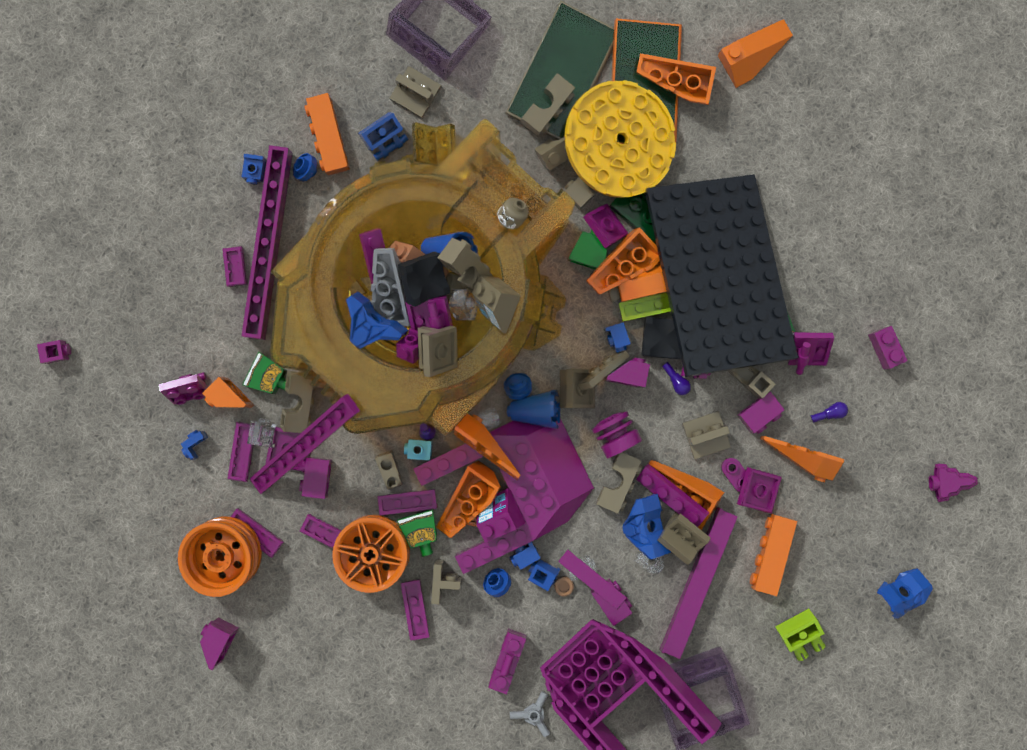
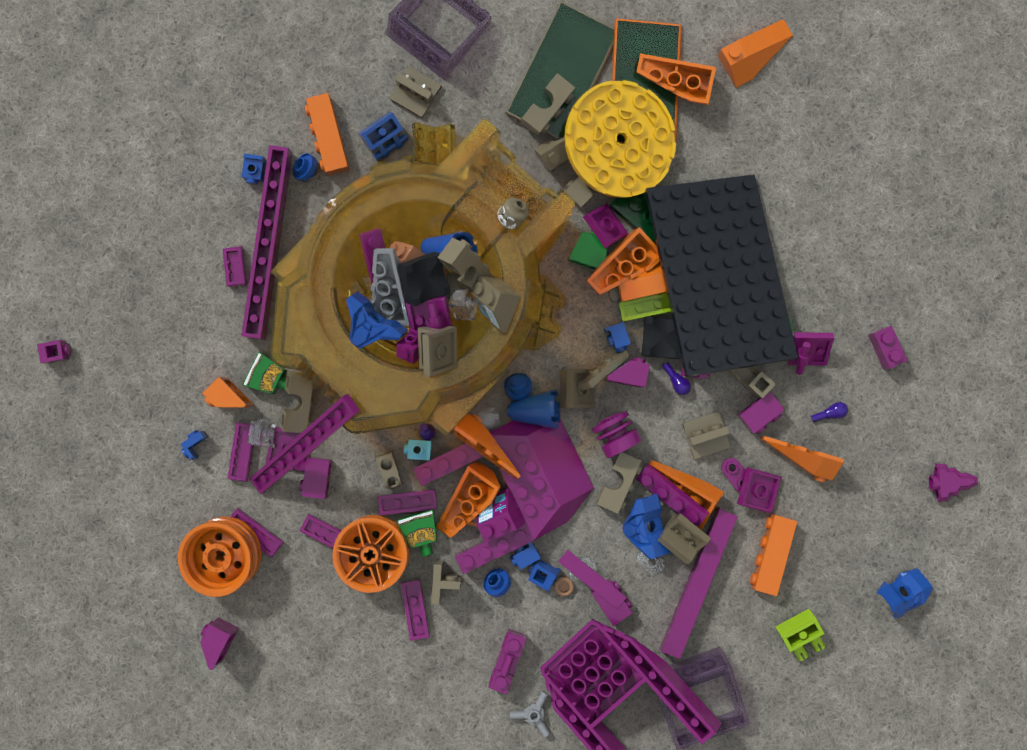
(185, 388): magenta plate -> none

